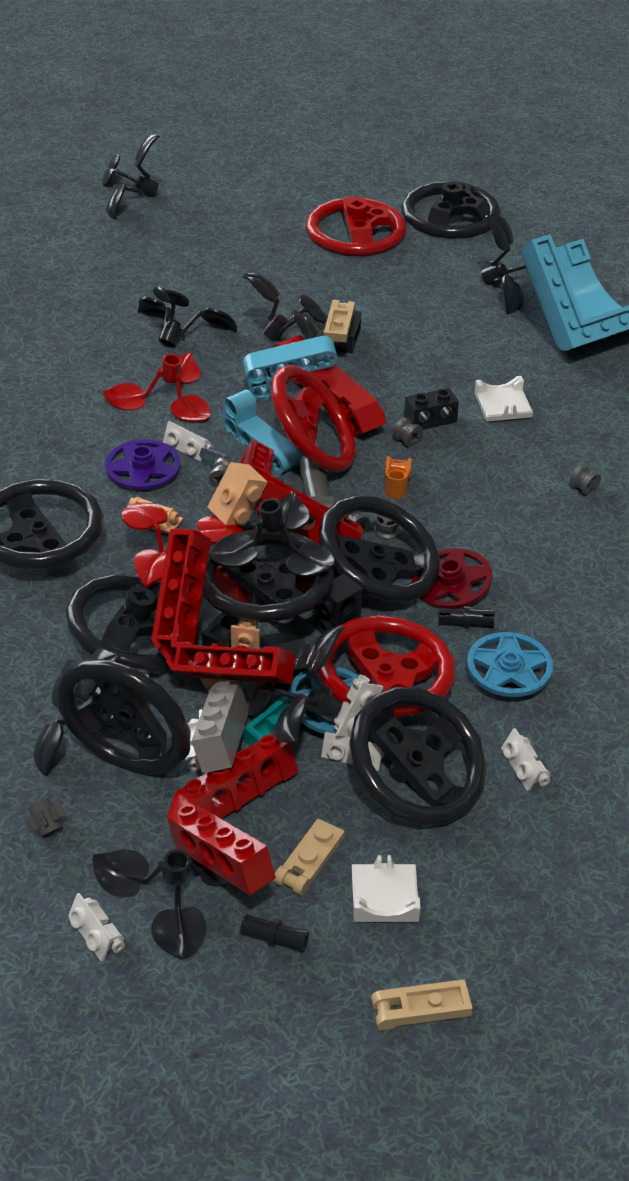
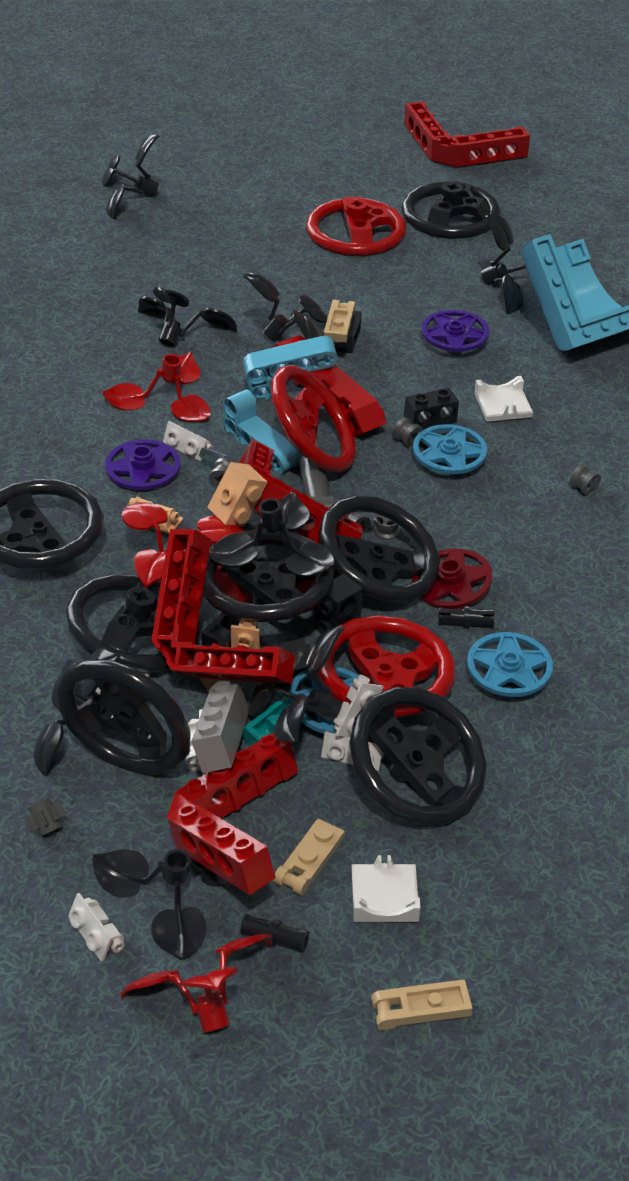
(211, 1005): none -> red plant
(397, 477): orange piece -> none
(449, 449): none -> dark azure wheel
(455, 331): none -> dark purple wheel
(461, 149): none -> red brick
(523, 760): white hinge -> none

